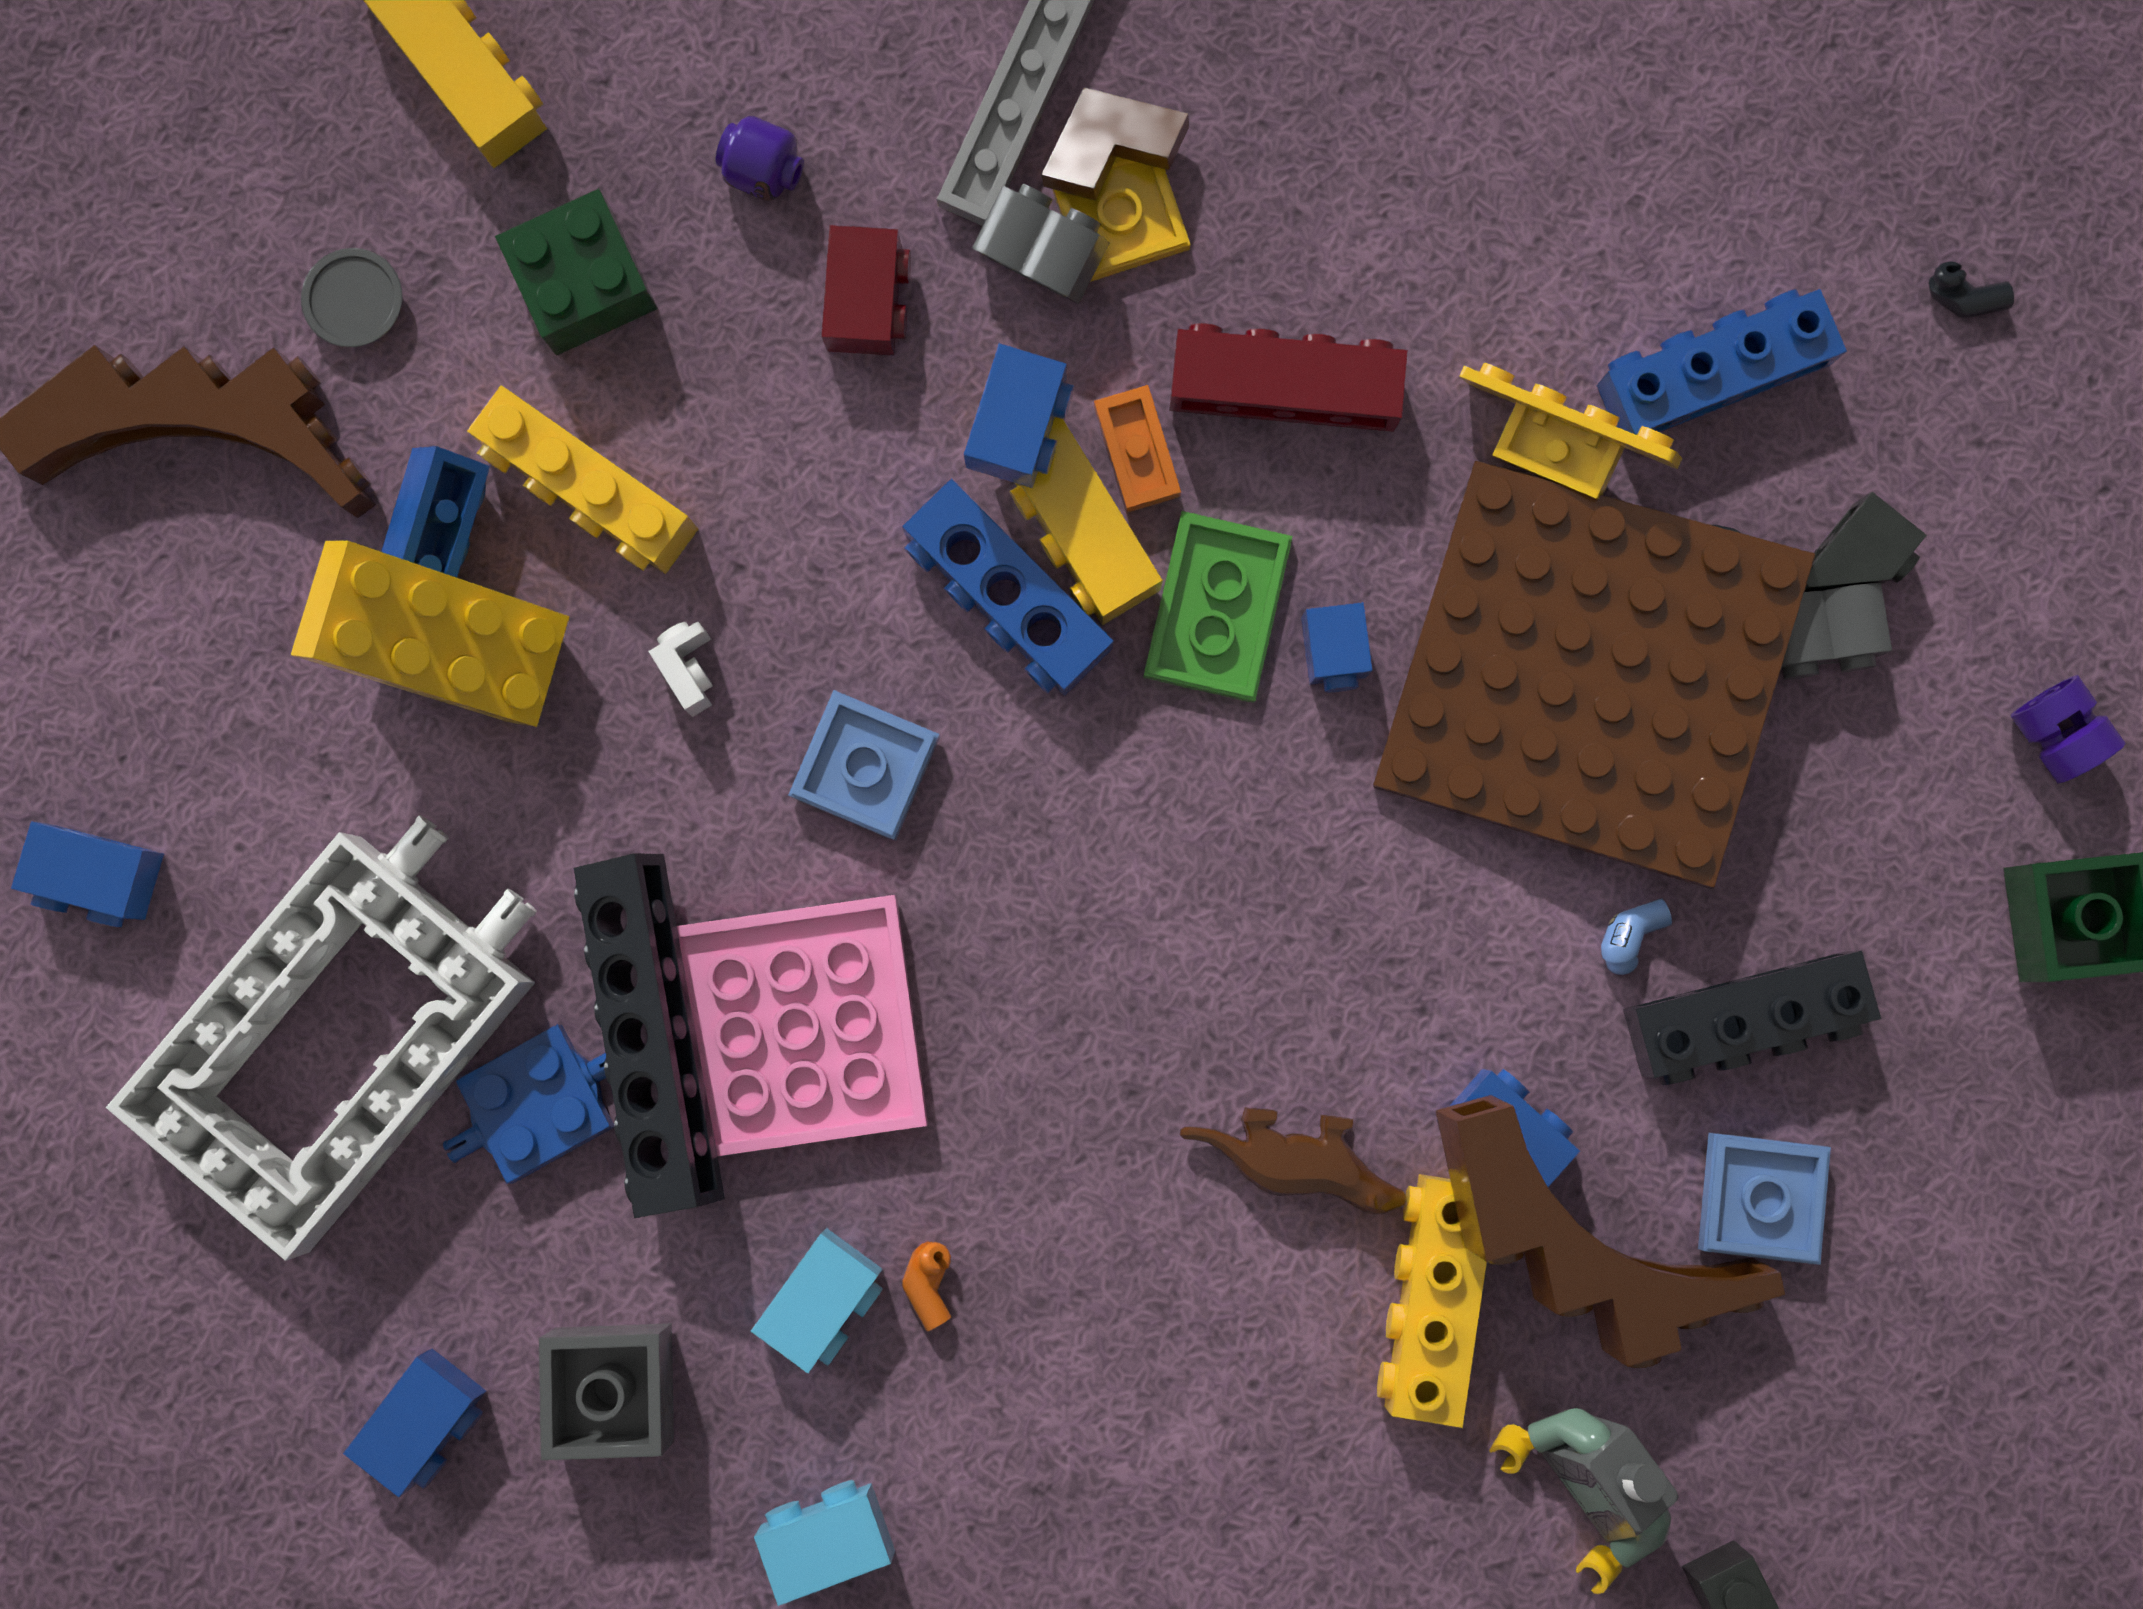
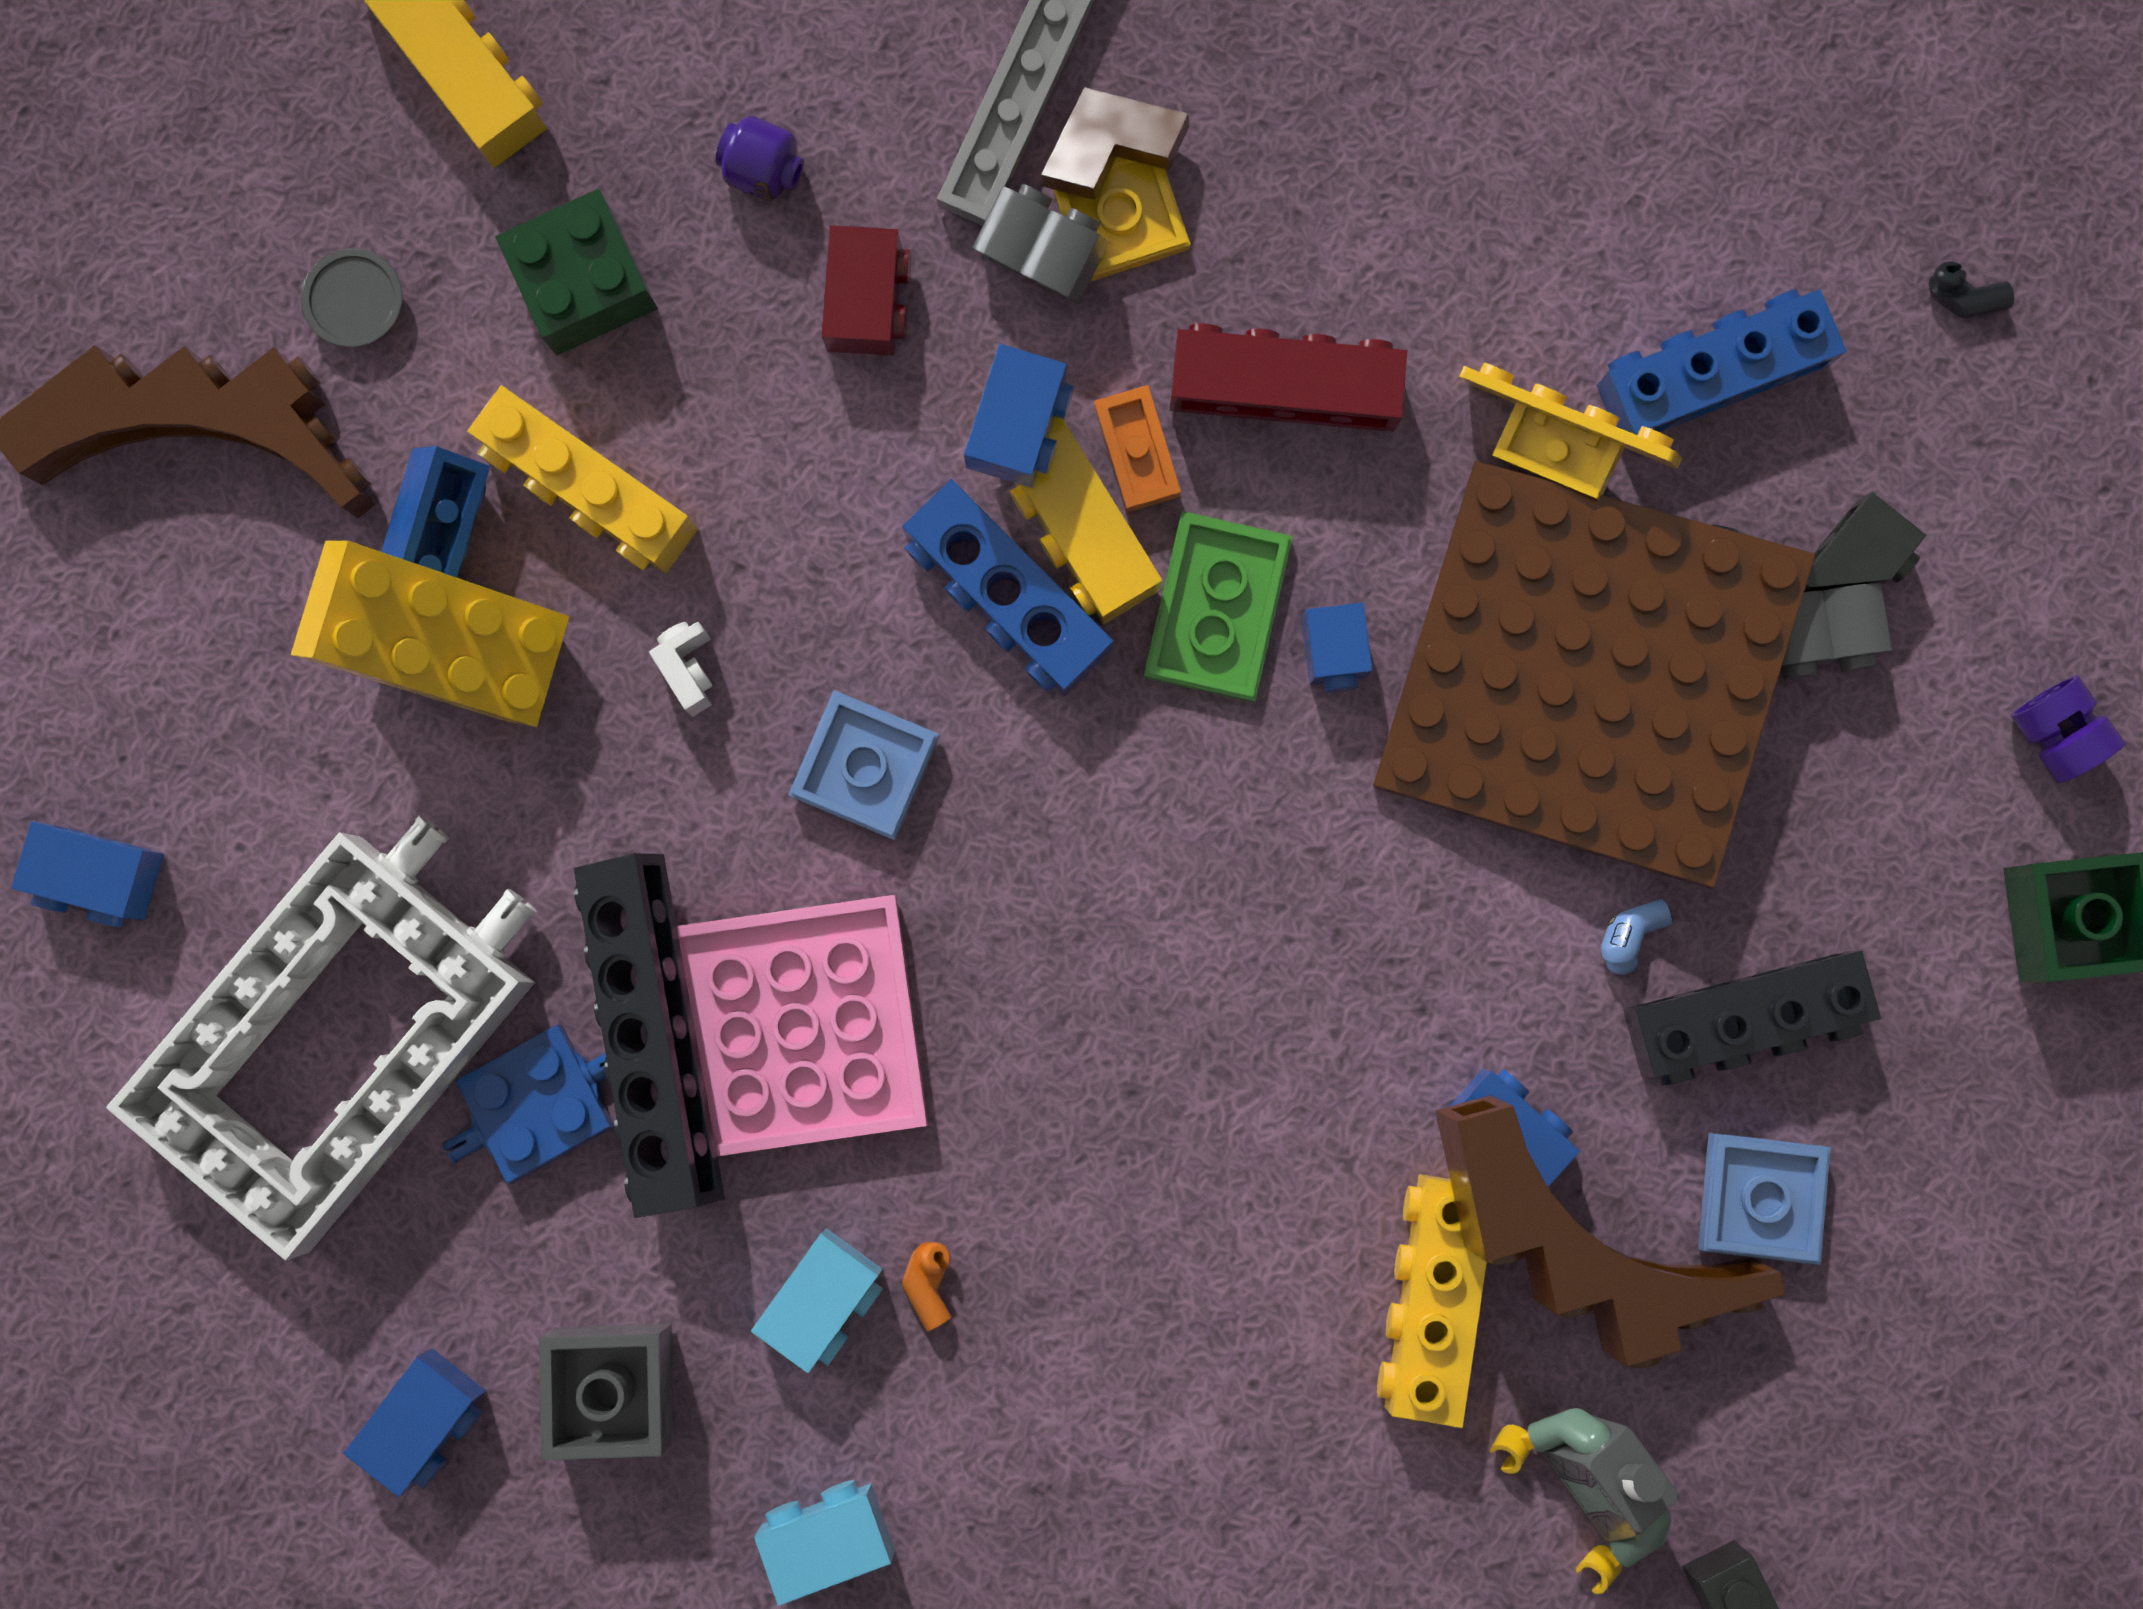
(1301, 1162): reddish brown animal -> none

